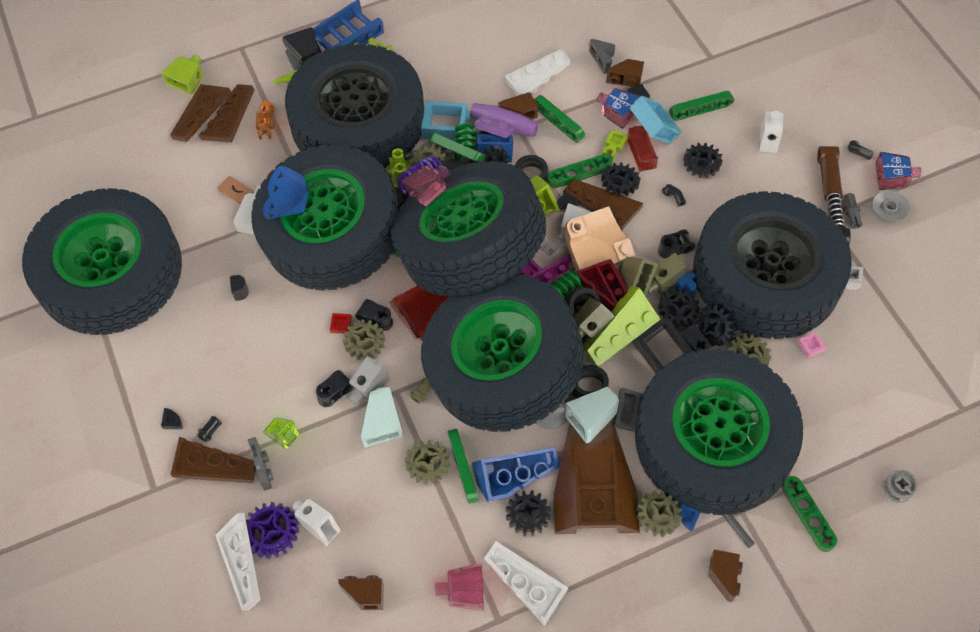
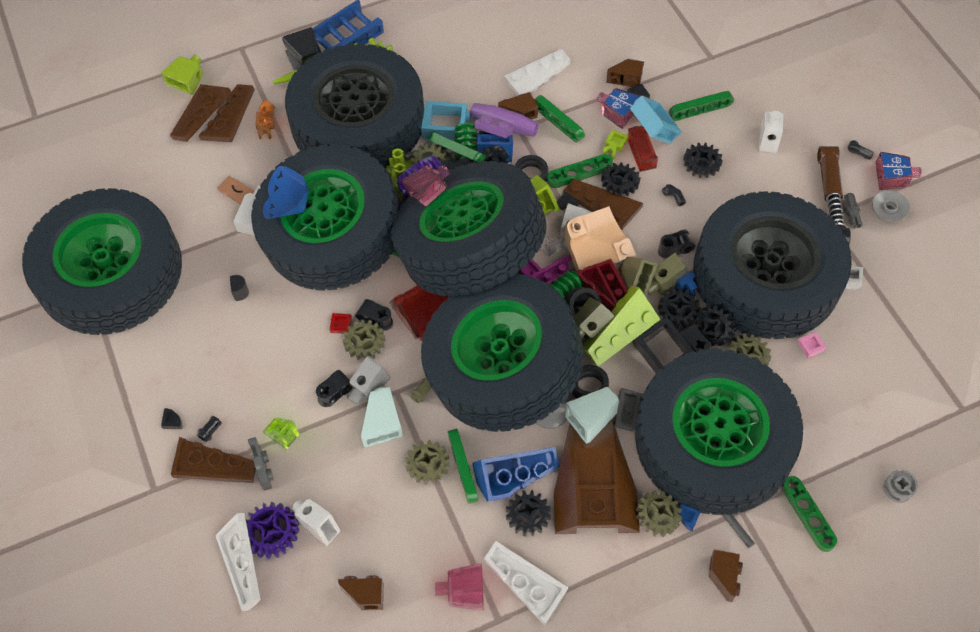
(602, 53): dark grey slope -> none

